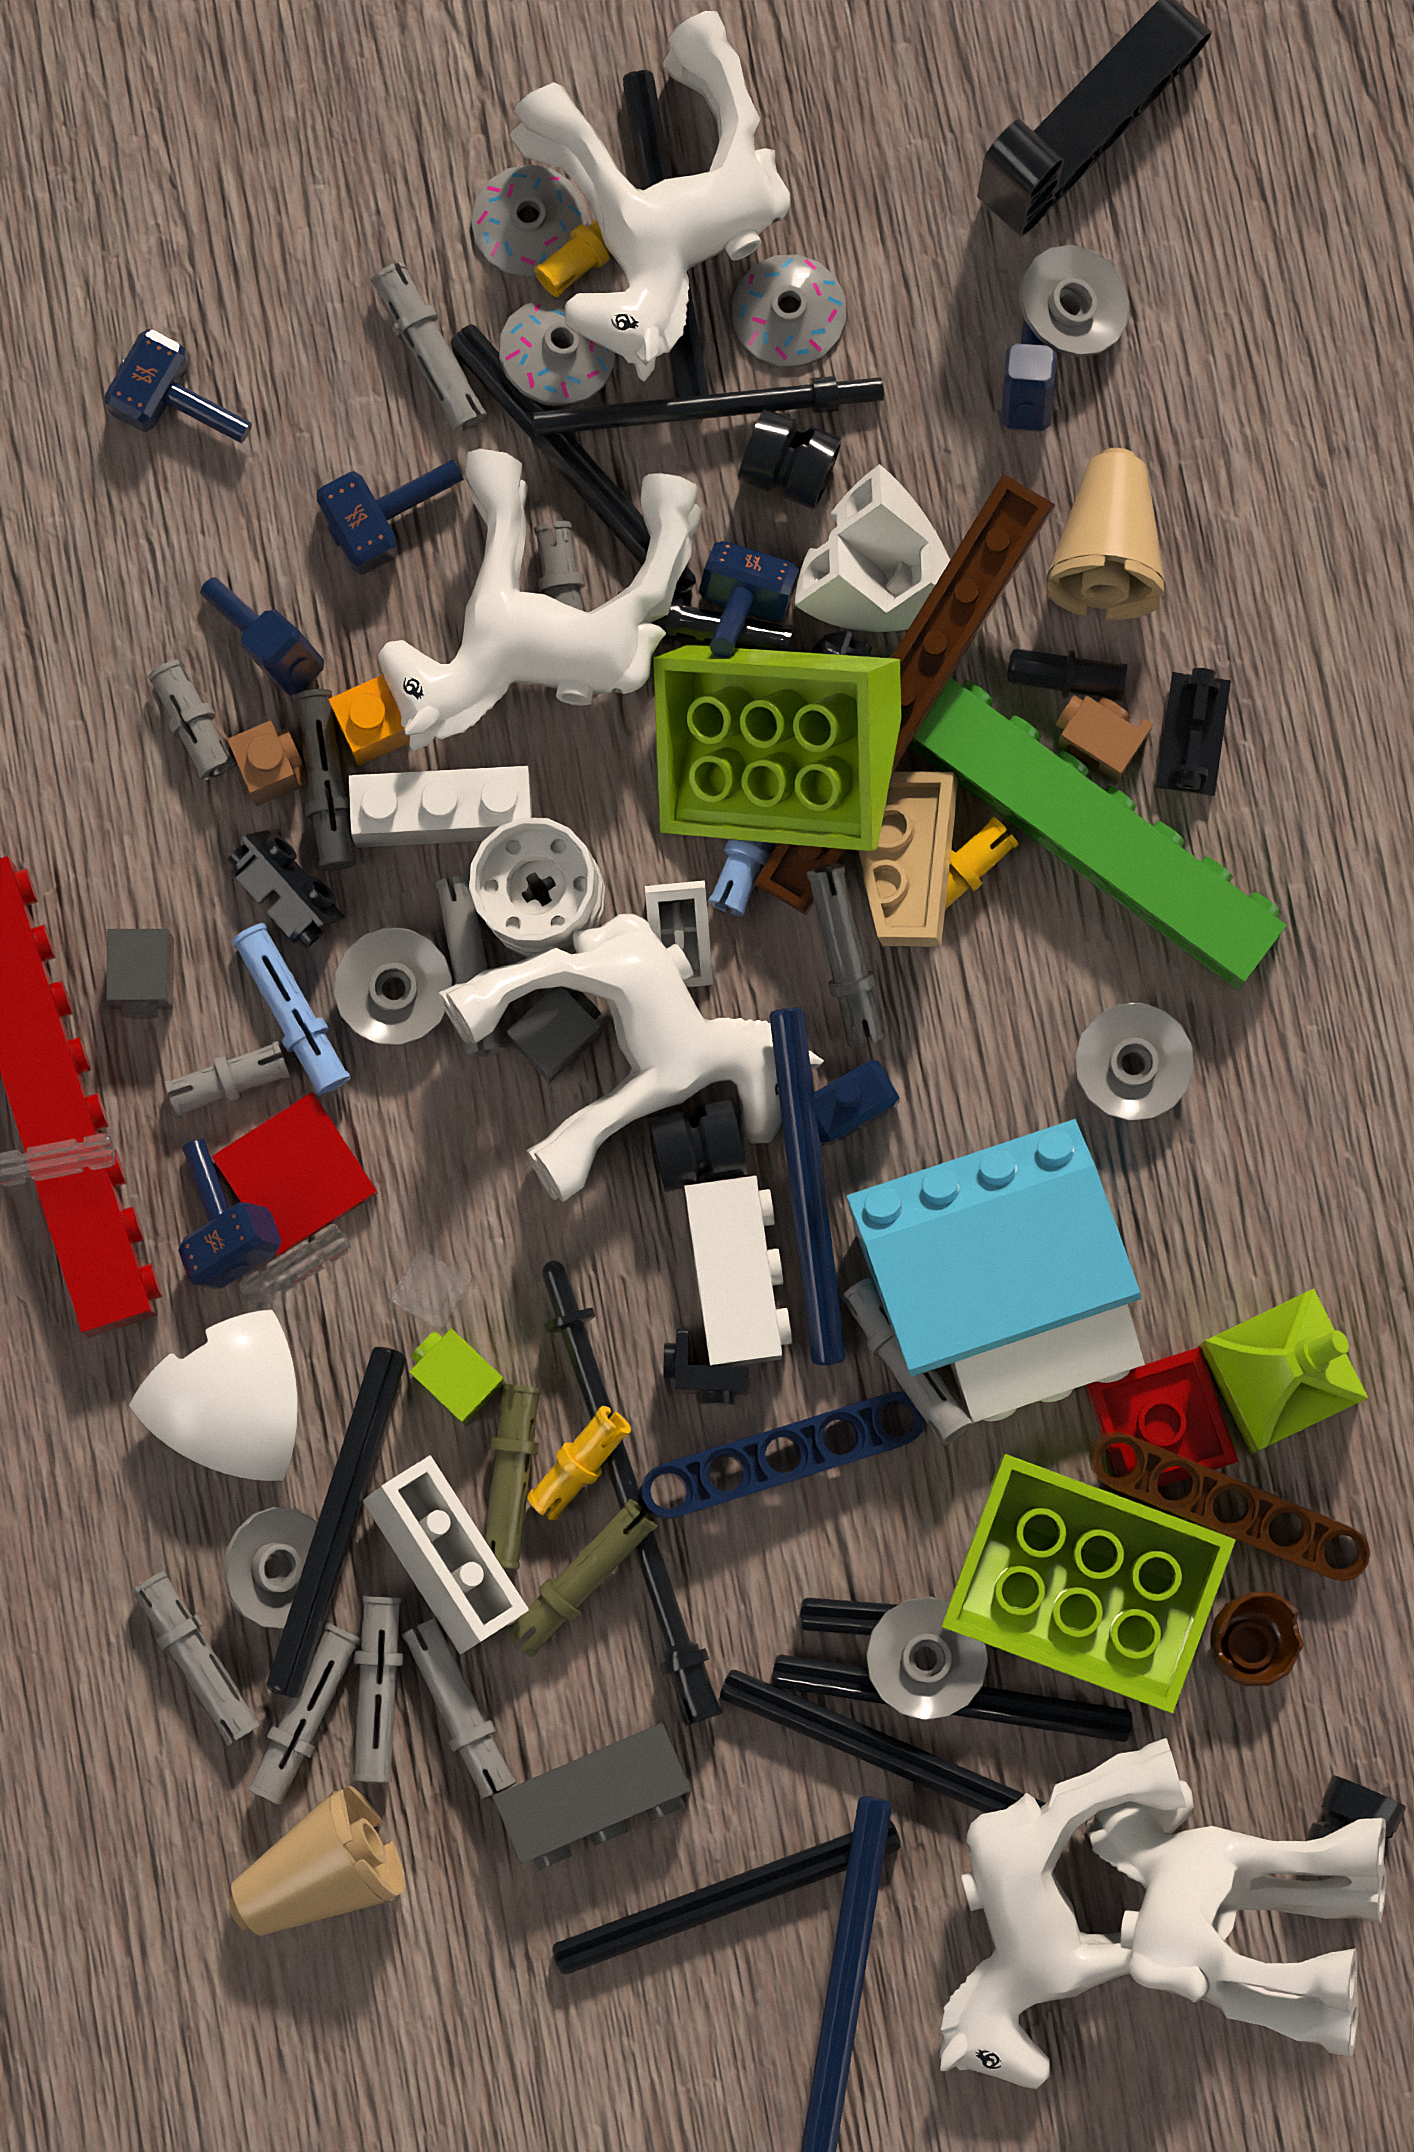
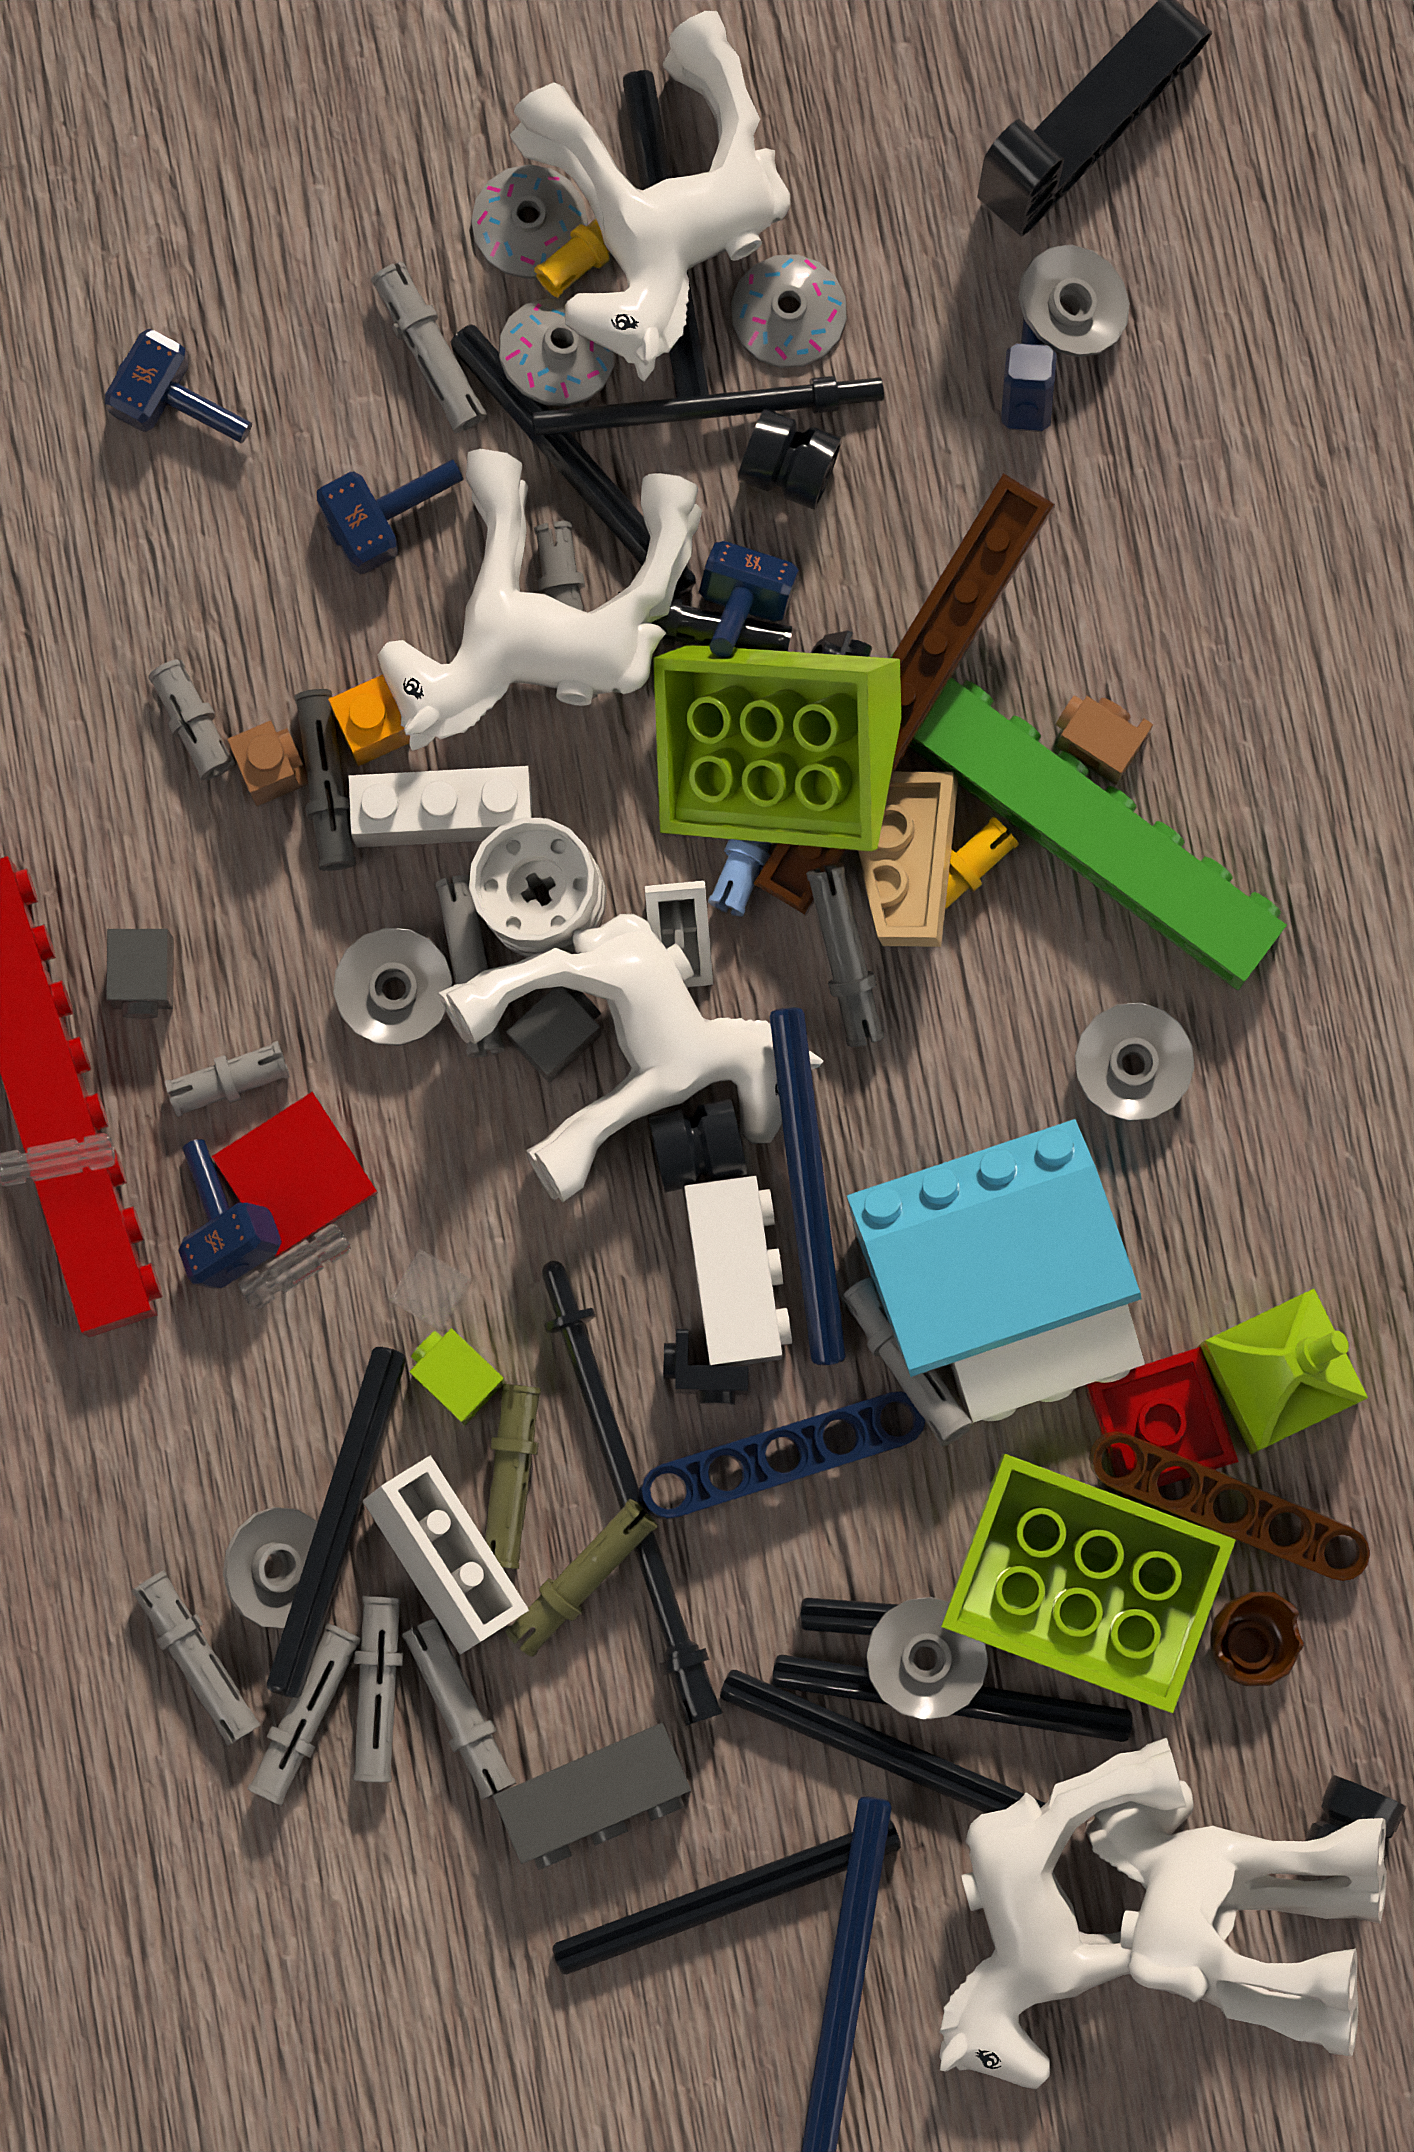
(227, 1400): white brick -> none
(268, 640): dark blue piece -> none
(269, 865): black hinge -> none
(319, 1869): tan cone -> none
(322, 1069): light blue pin -> none
(579, 1463): yellow pin -> none
(854, 1102): dark blue piece -> none
(875, 562): white brick -> none
(1067, 673): black axle -> none
(1110, 542): tan cone -> none
(1193, 732): black hinge -> none

